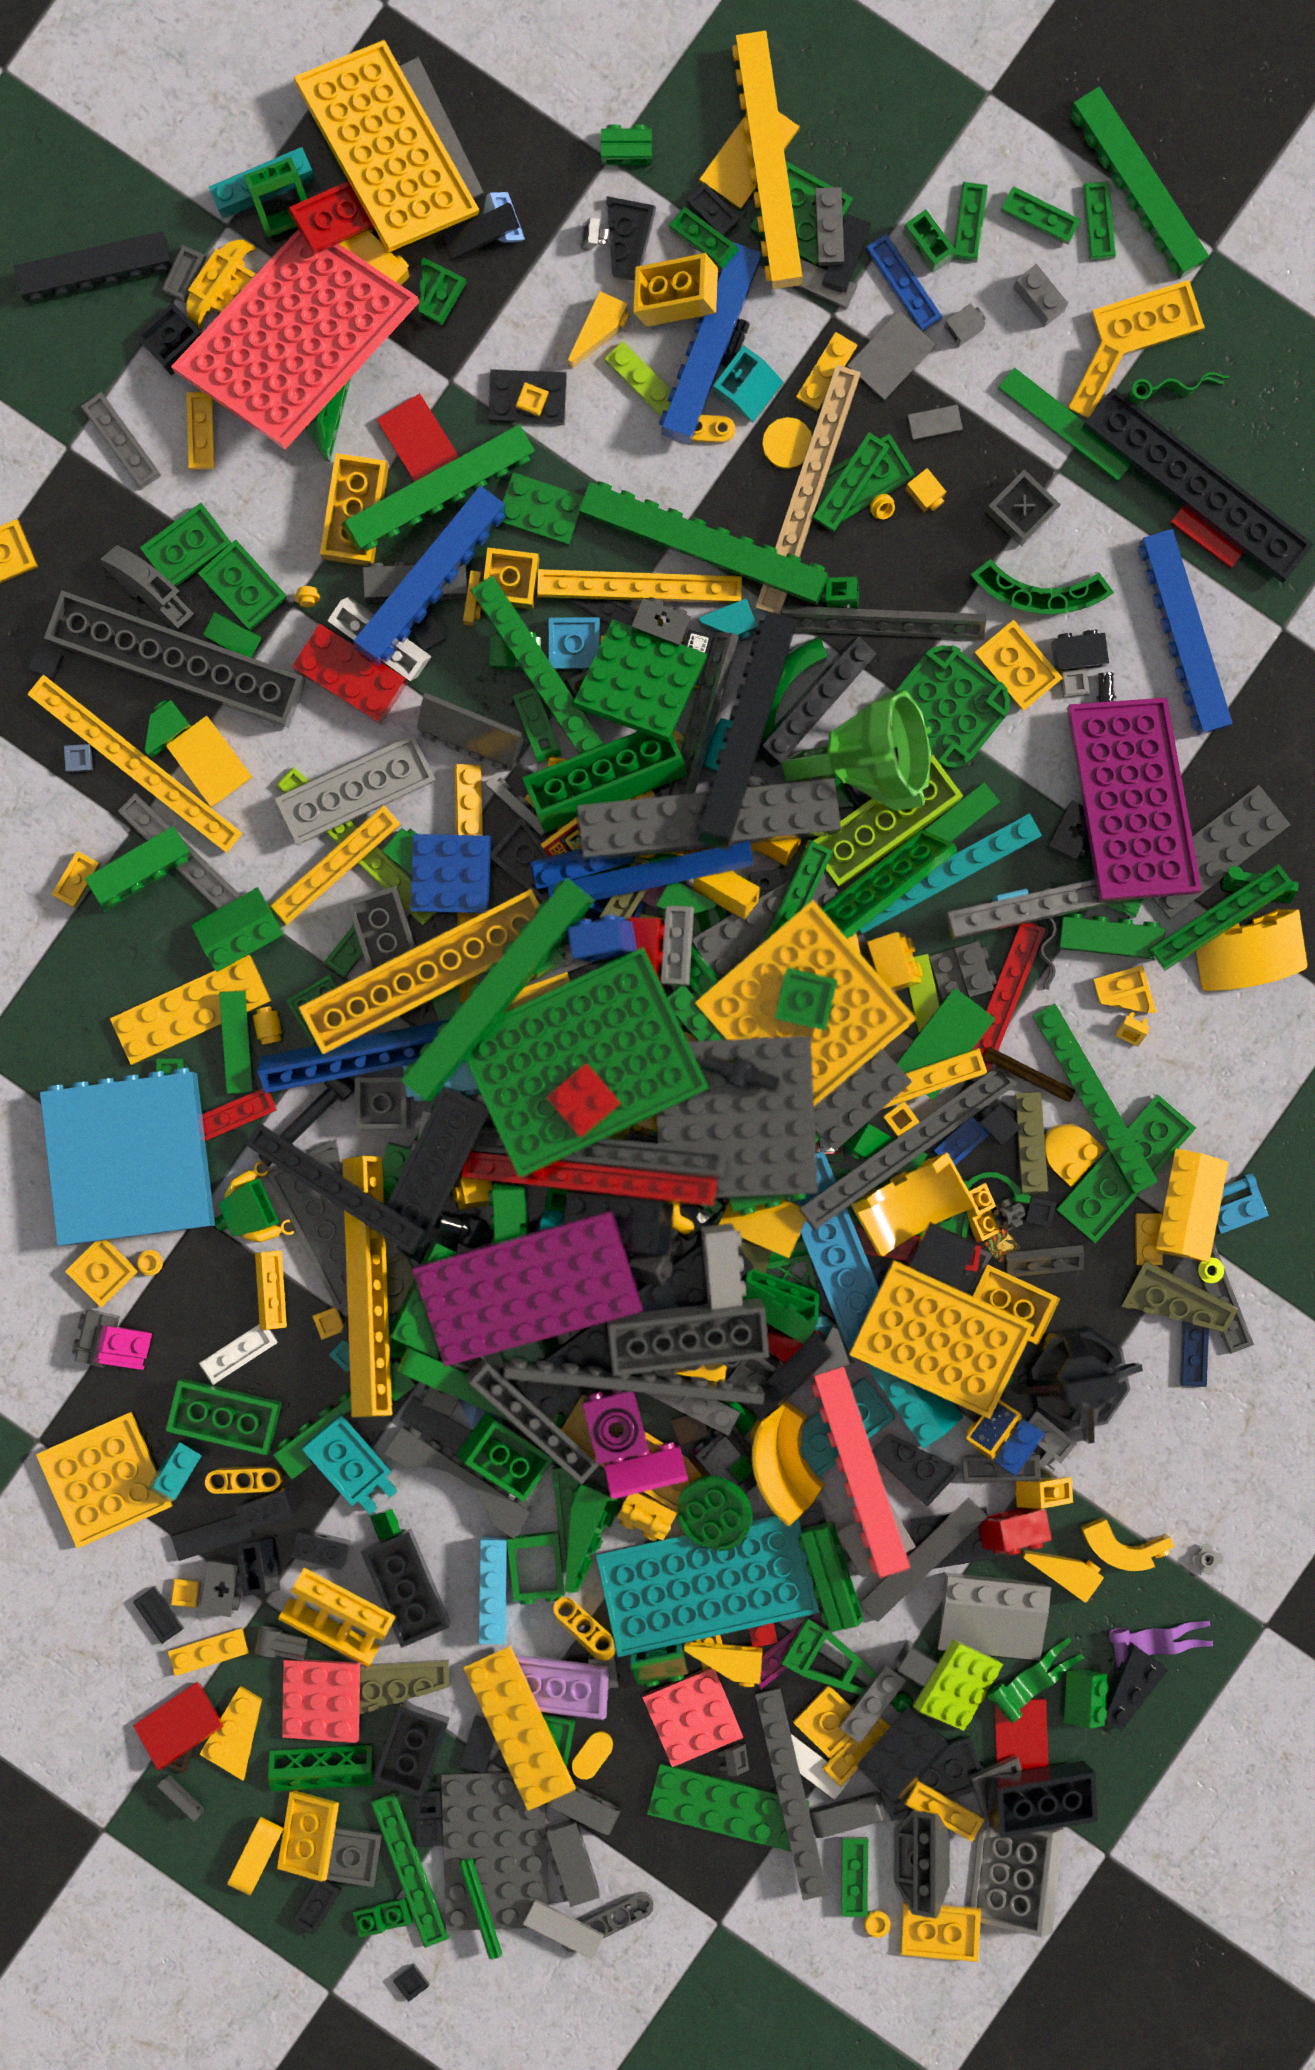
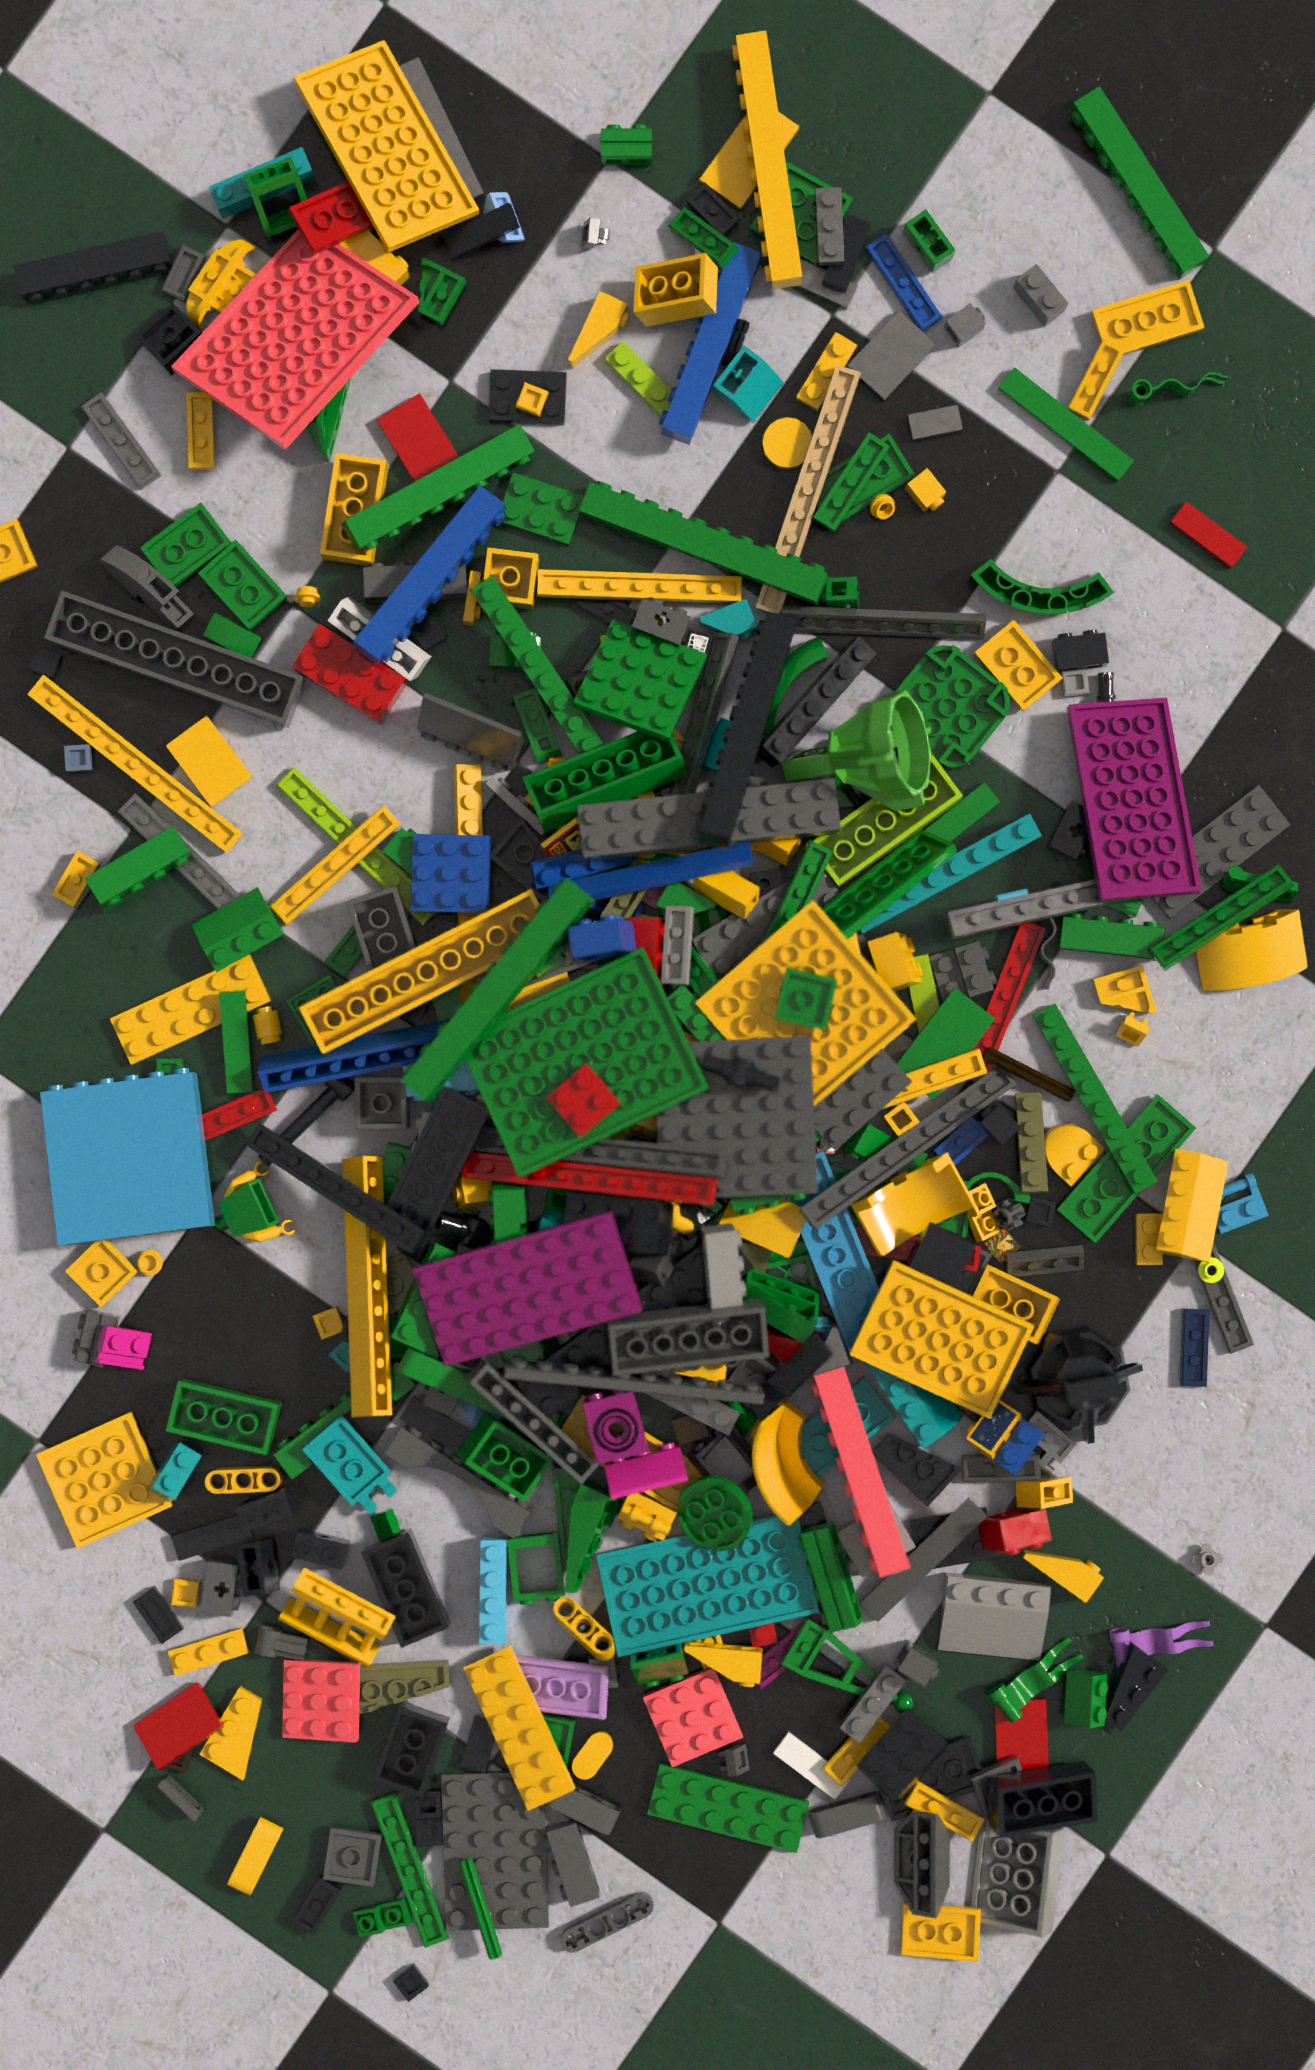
(164, 727): green slope -> none
(237, 1353): white tile -> none
(270, 1290): yellow plate -> none
(308, 1835): yellow plate -> none
(318, 1223): dark grey wing -> none
(321, 1776): green fence -> none
(355, 790): light grey plate -> none
(563, 1929): light grey tile -> none
(573, 642): dark azure plate -> none
(629, 234): black wing -> none
(710, 432): yellow plate -> none
(740, 1468): green plate -> none
(791, 1794): dark grey plate -> none
(821, 1721): yellow plate -> none
(854, 1877): green plate -> none
(877, 1923): yellow tile -> none
(958, 1685): lime plate -> none
(970, 221): green tile -> none
(1023, 508): dark grey brick -> none
(1040, 215): green plate -> none
(1099, 221): green tile -> none
(1124, 1557): yellow arch -> none
(1170, 1296): olive wing -> none
(1185, 632): blue brick -> none
(1198, 485): black plate -> none

